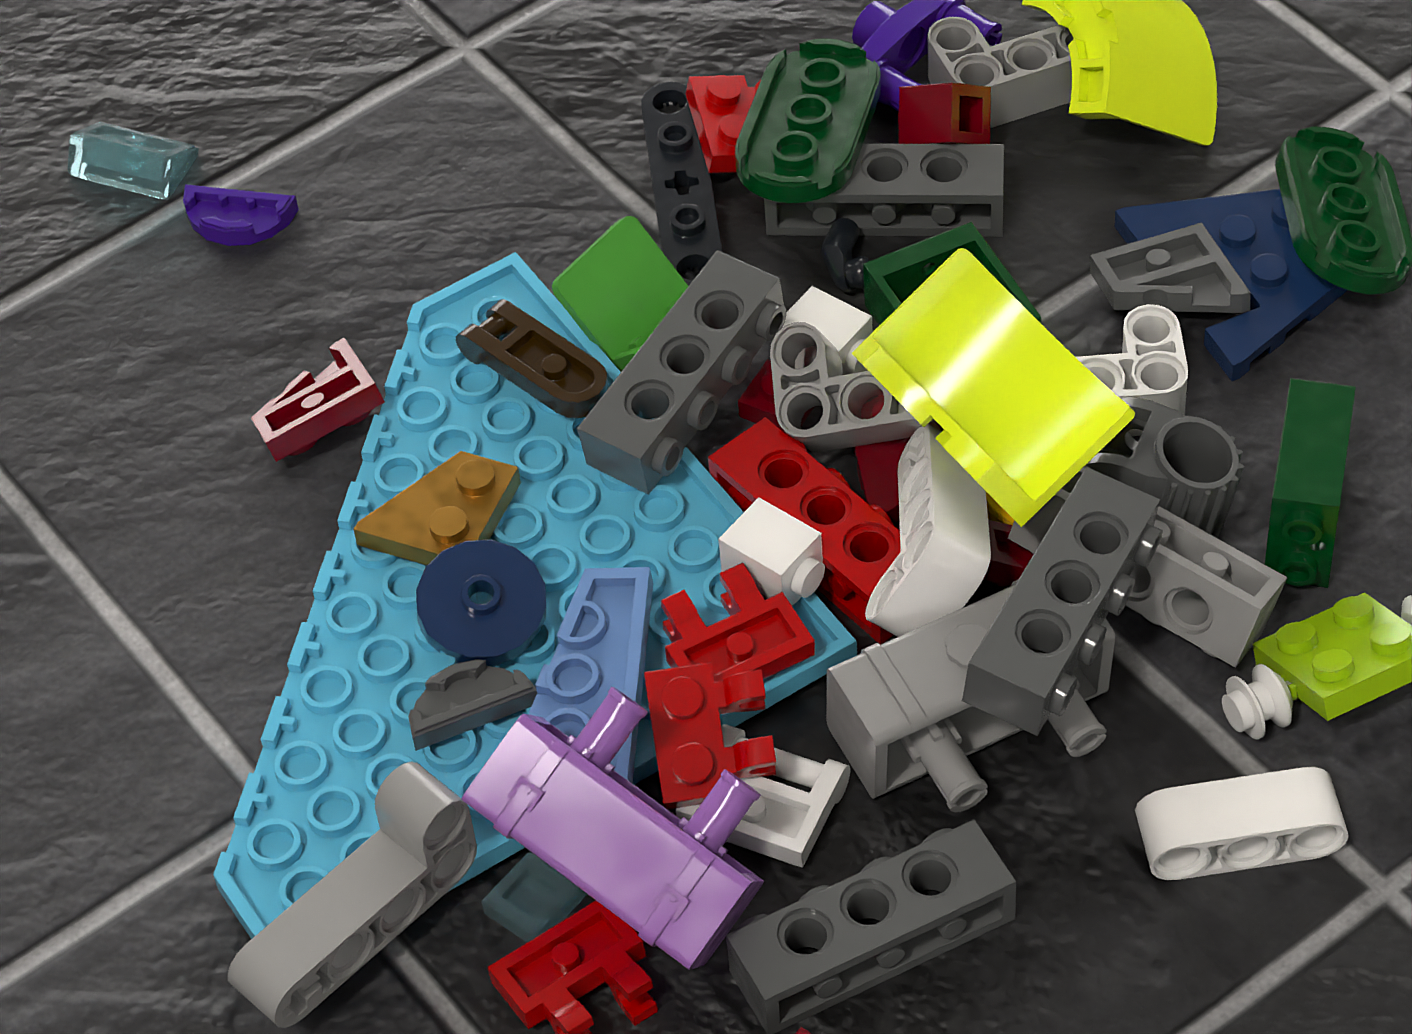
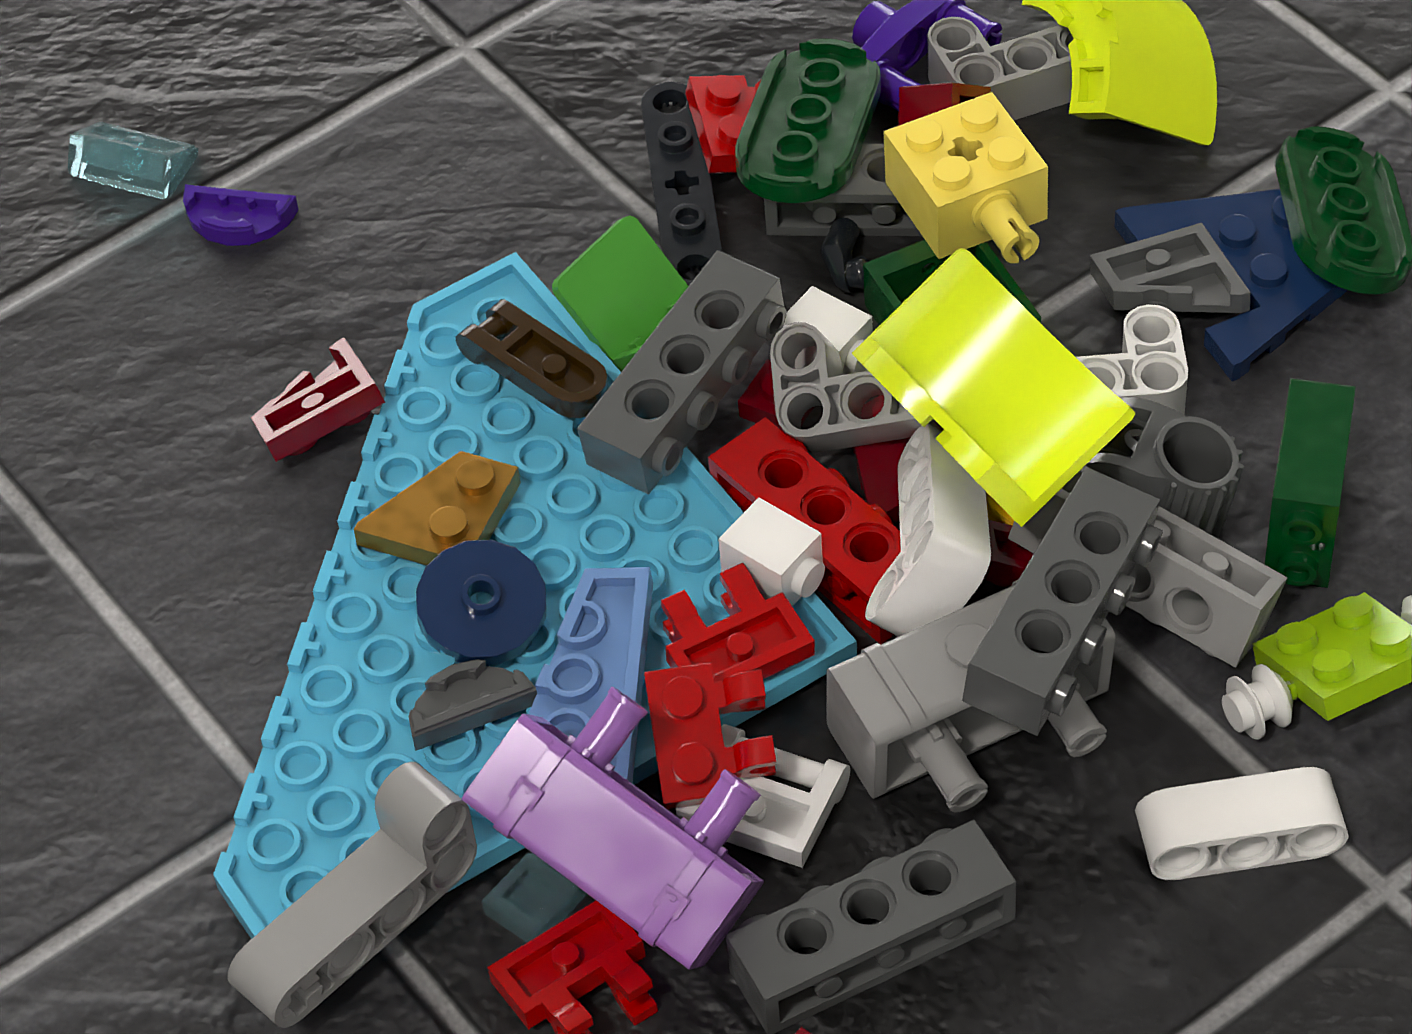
(968, 178): none -> light yellow brick

